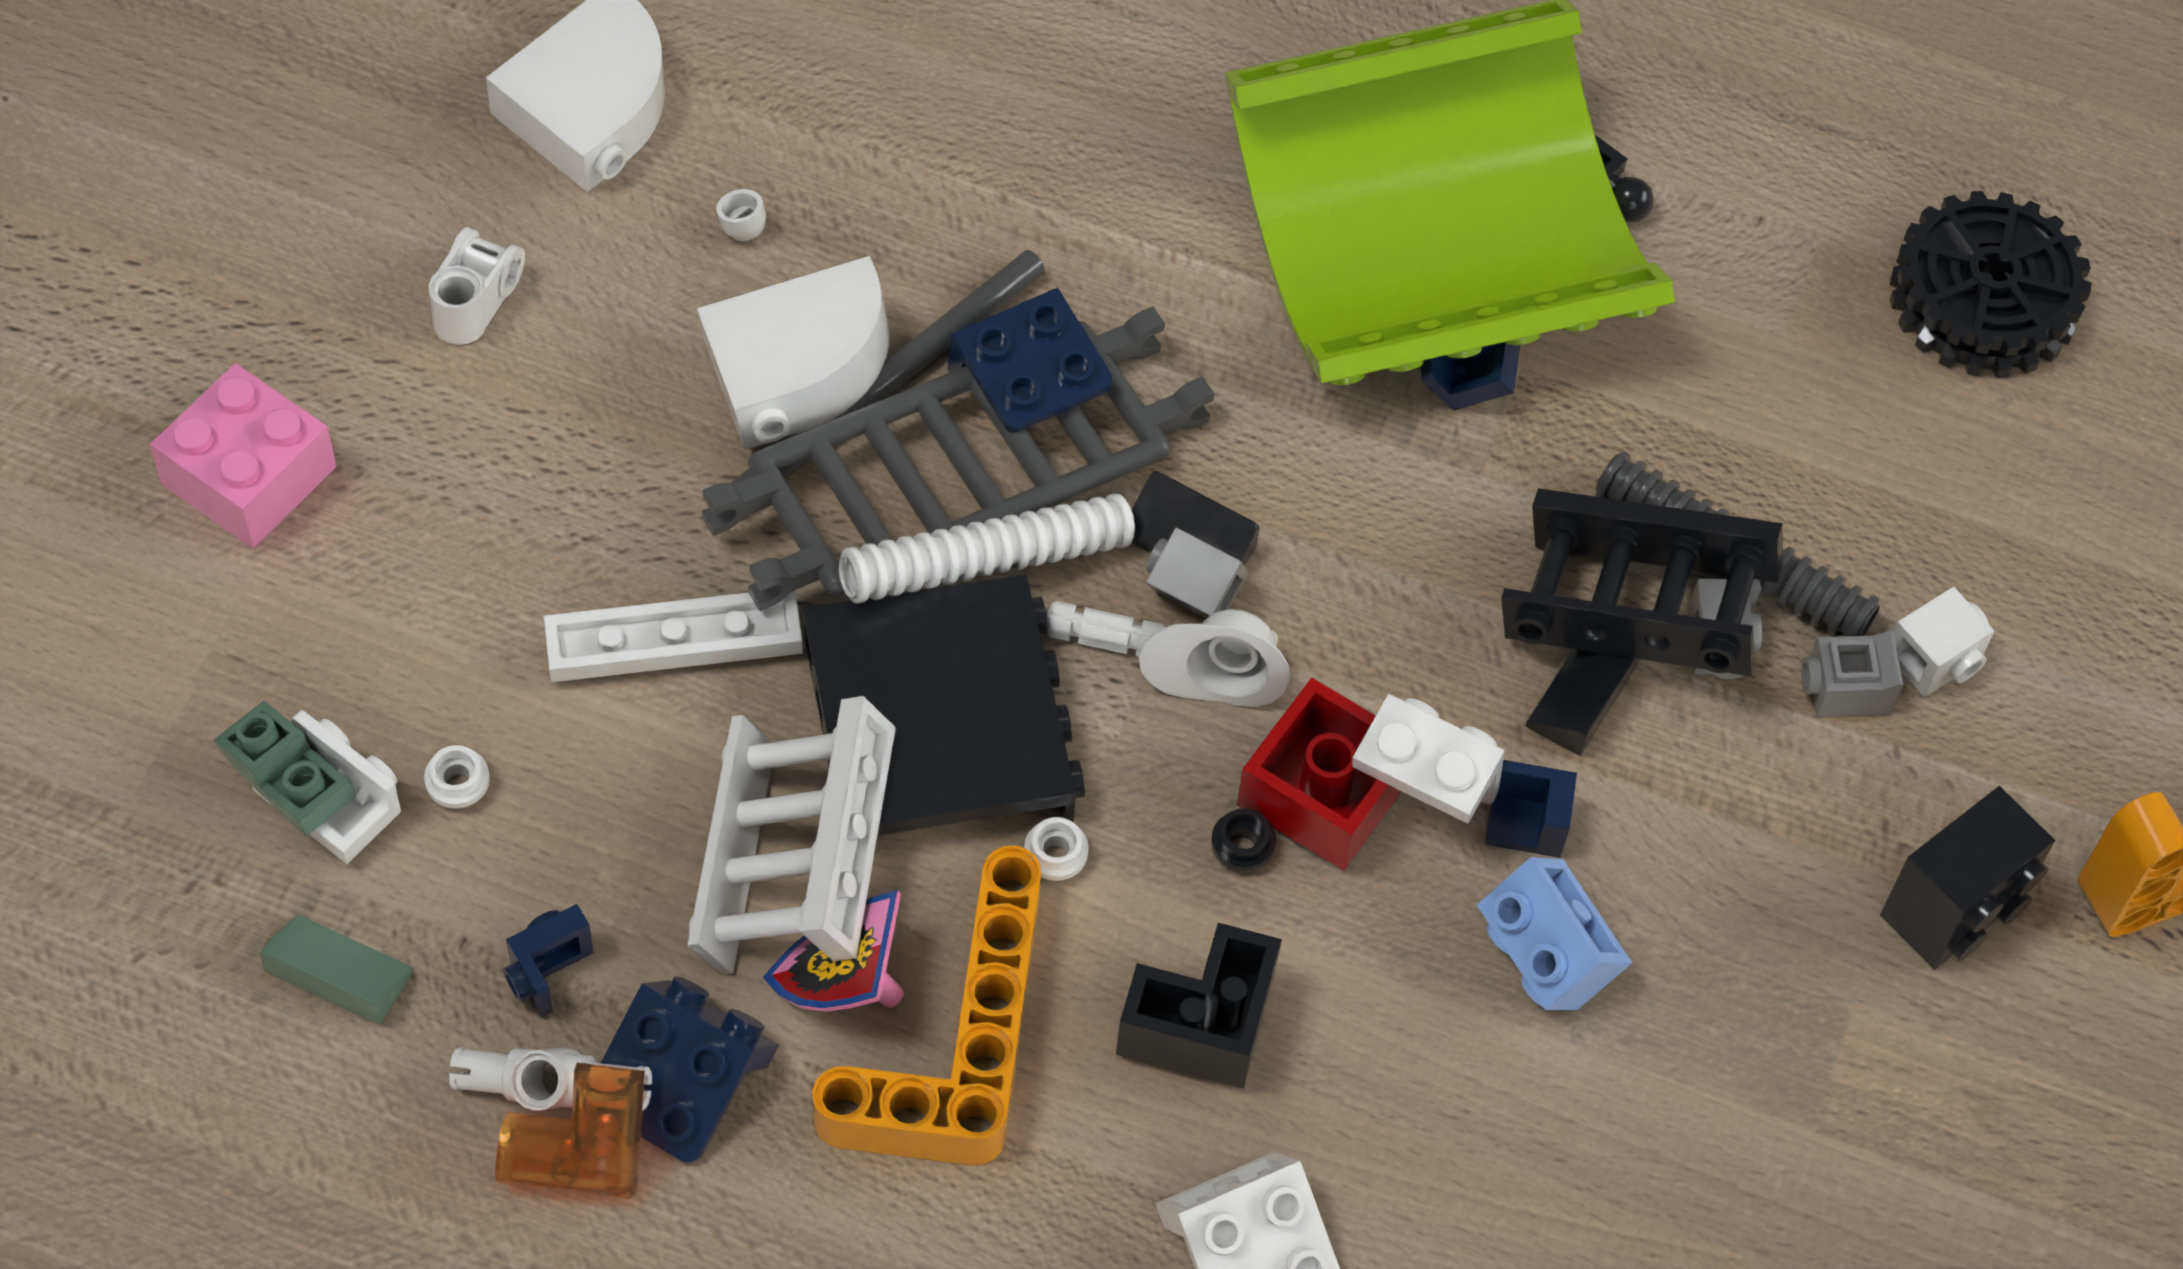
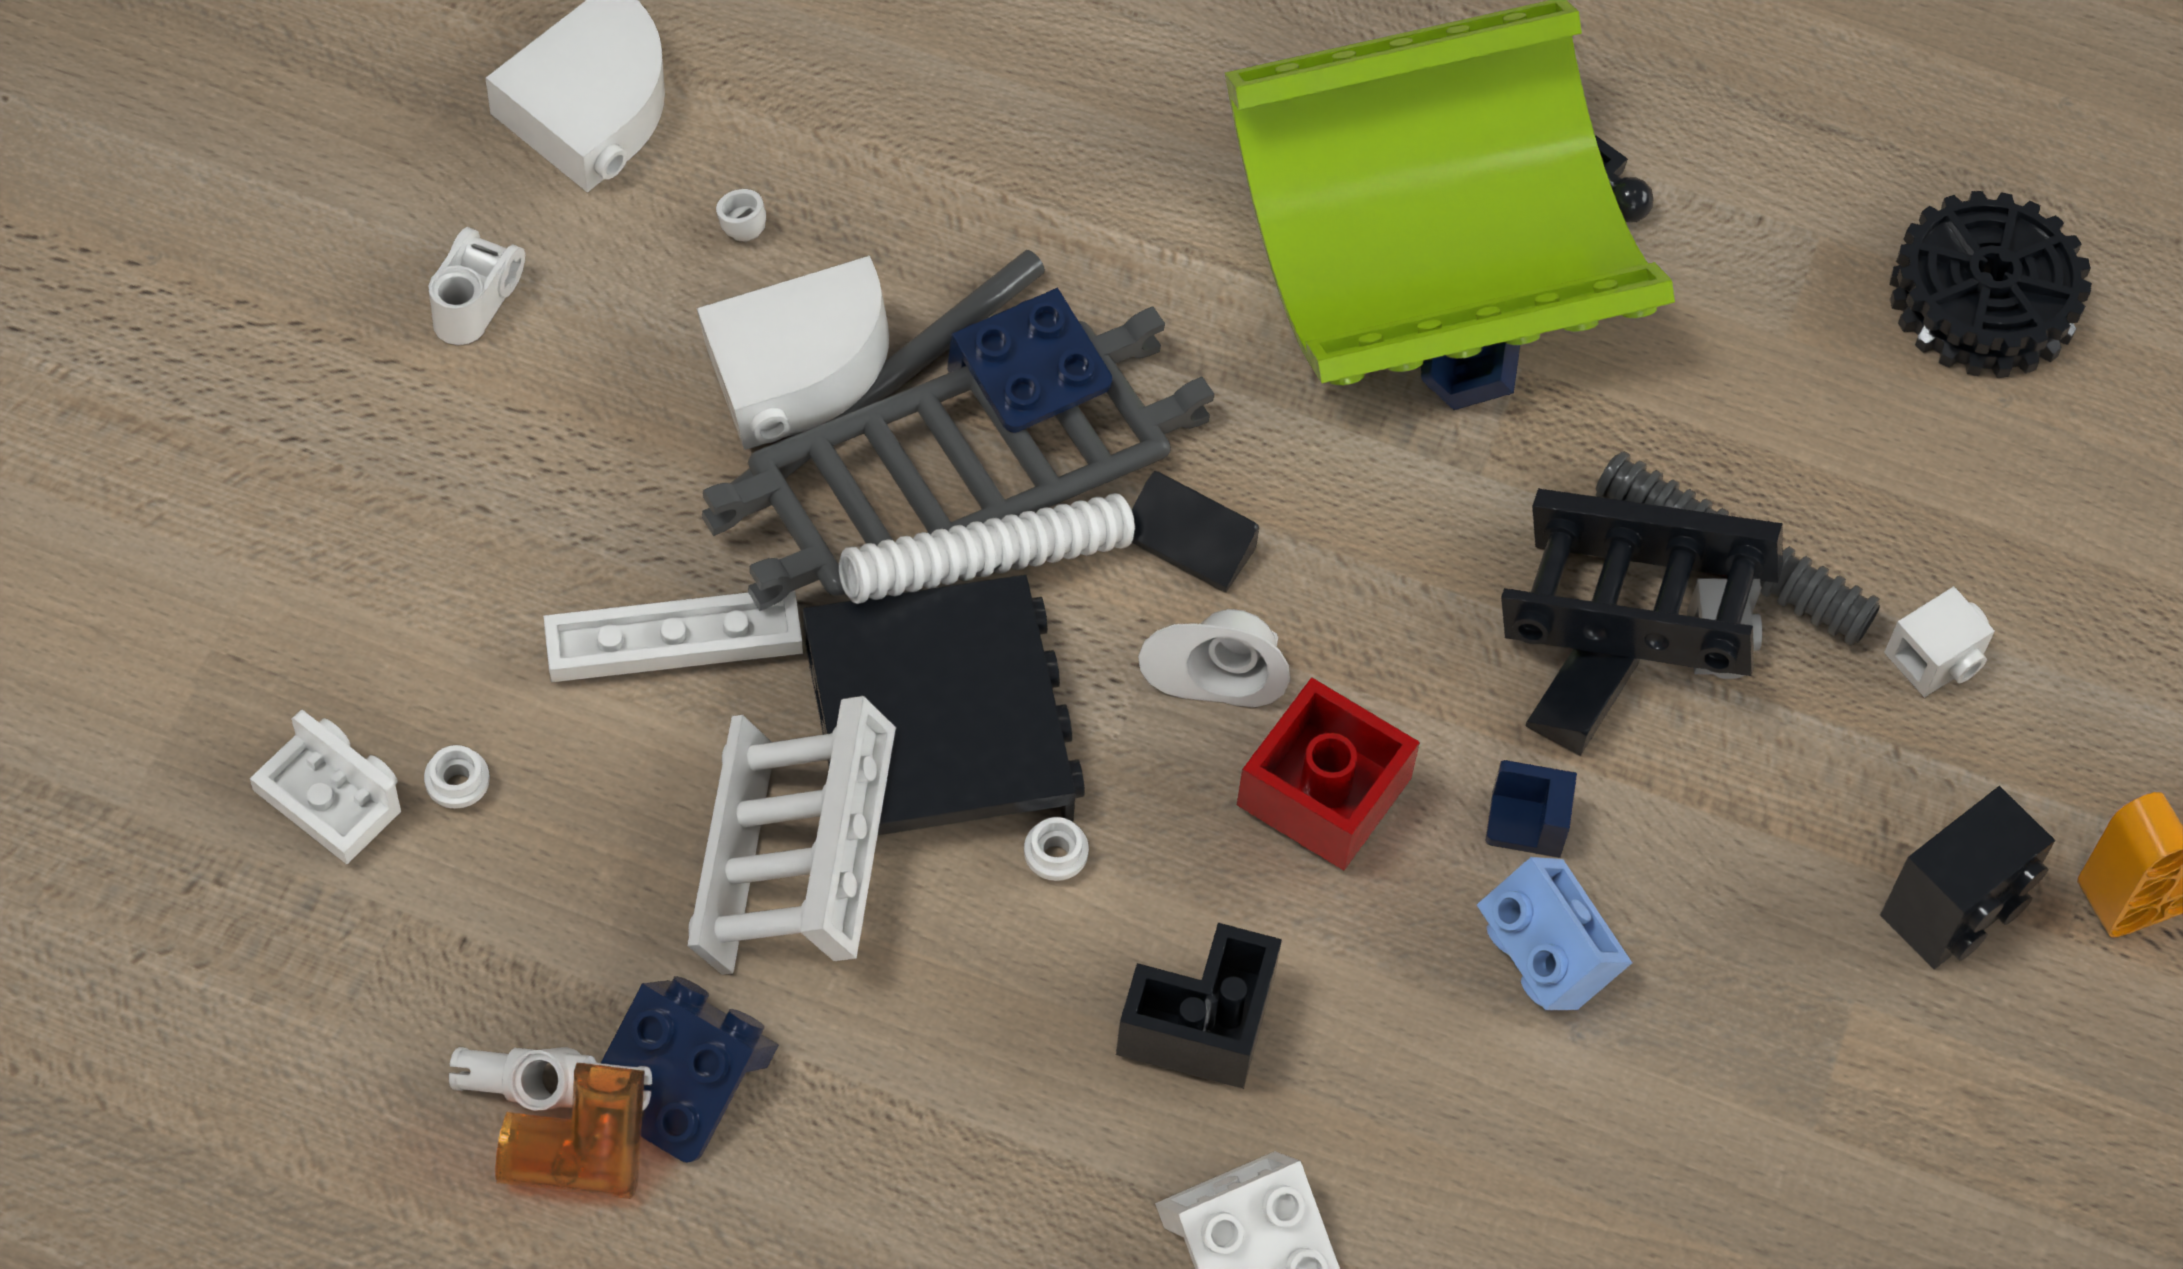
(243, 455): bright pink brick -> none
(284, 768): sand green slope -> none
(336, 968): sand green slope -> none
(542, 949): dark blue bracket -> none
(818, 983): shield -> none
(979, 1034): light orange beam -> none
(1098, 628): white axle -> none
(1194, 574): light grey brick -> none
(1245, 824): black plate -> none
(1431, 757): white bracket -> none
(1853, 675): light grey window -> none

